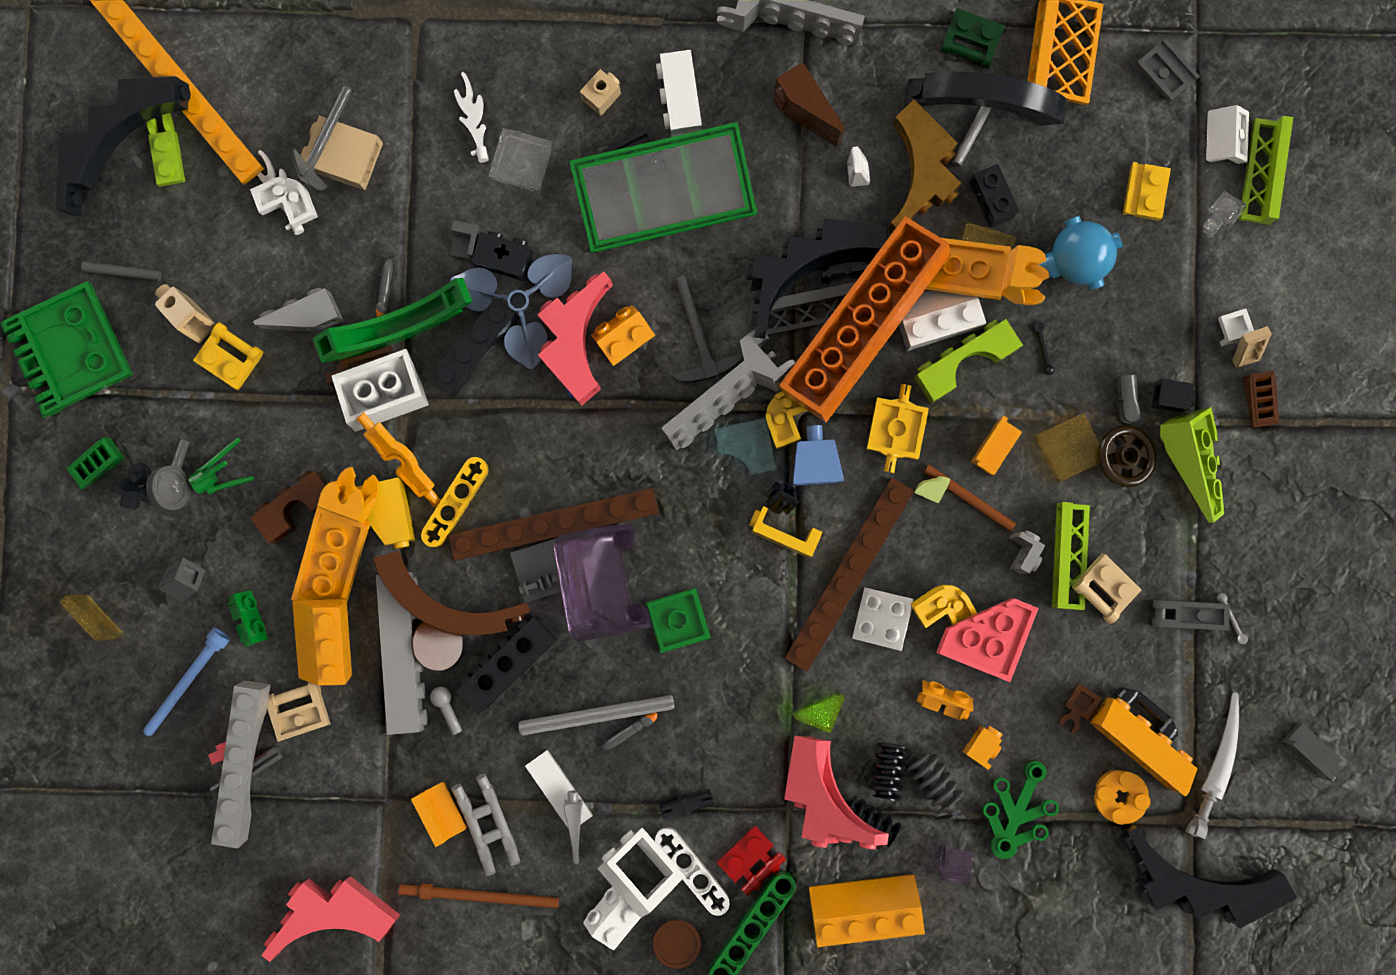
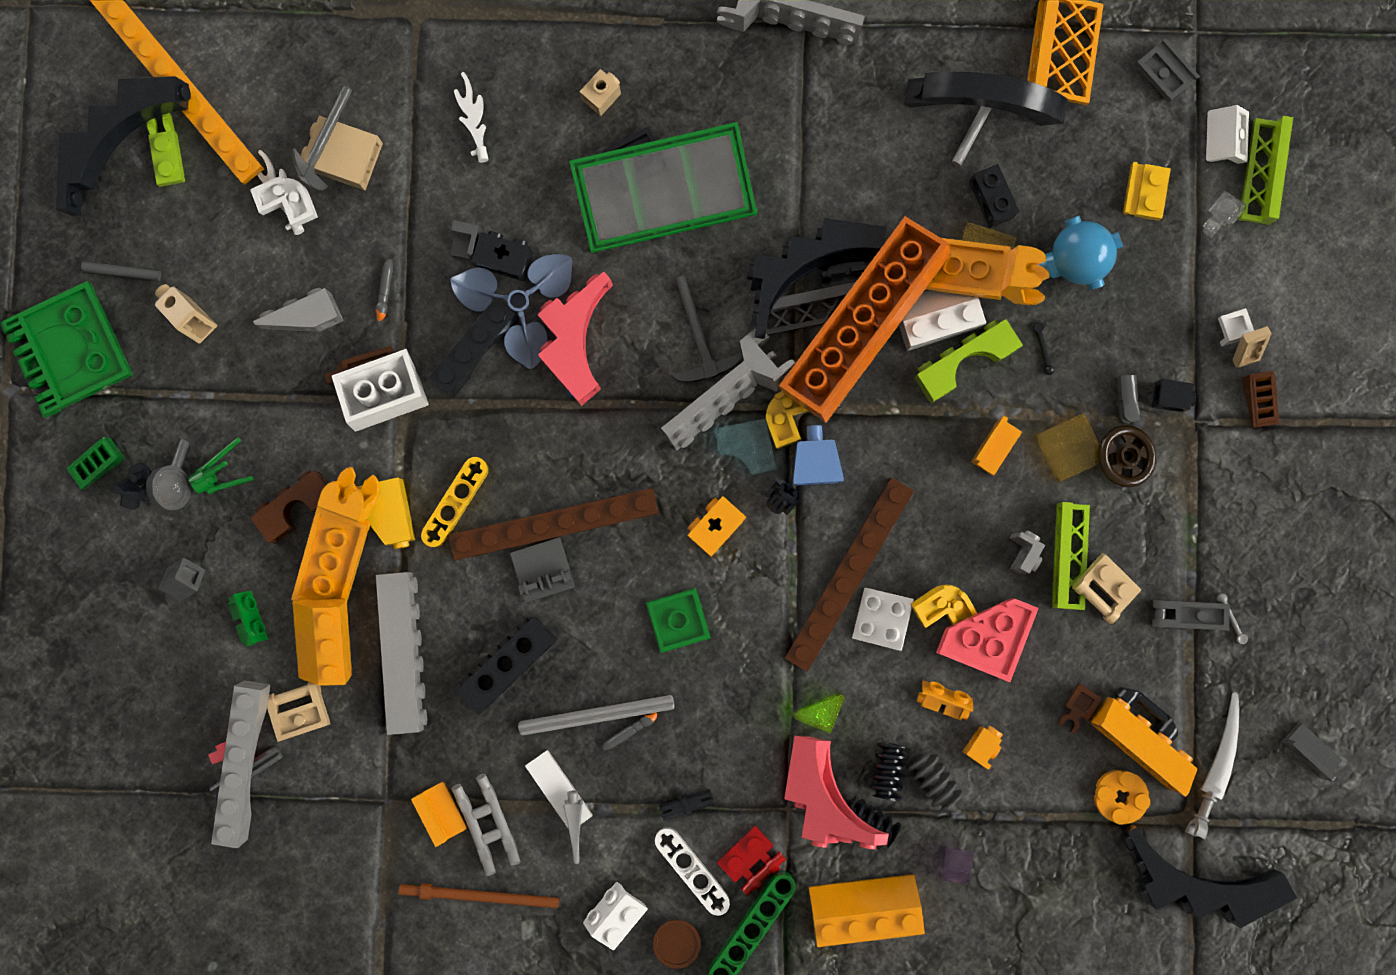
(91, 617): clear yellow tile -> none
(215, 641): medium blue piece -> none
(222, 362): yellow plate -> none
(315, 909): coral arch -> none
(391, 449): light orange piece -> none
(393, 327): green arch -> none
(420, 605): reddish brown arch -> none
(435, 647): piece -> none
(441, 698): light grey bar -> none
(520, 160): clear plate -> none
(596, 583): clear purple windscreen -> none
(621, 883): white window -> none
(622, 334): light orange bracket -> none
(679, 93): white brick -> none
(730, 519): none -> light orange brick
(801, 547): yellow panel -> none
(805, 103): reddish brown slope -> none
(858, 168): white slope -> none
(897, 428): yellow plate -> none
(927, 150): pearl gold arch -> none
(933, 488): yellowish green tile -> none
(973, 500): dark orange bar -> none
(974, 31): dark green plate -> none
(1017, 813): green plant -> none
(1190, 447): lime wedge -> none

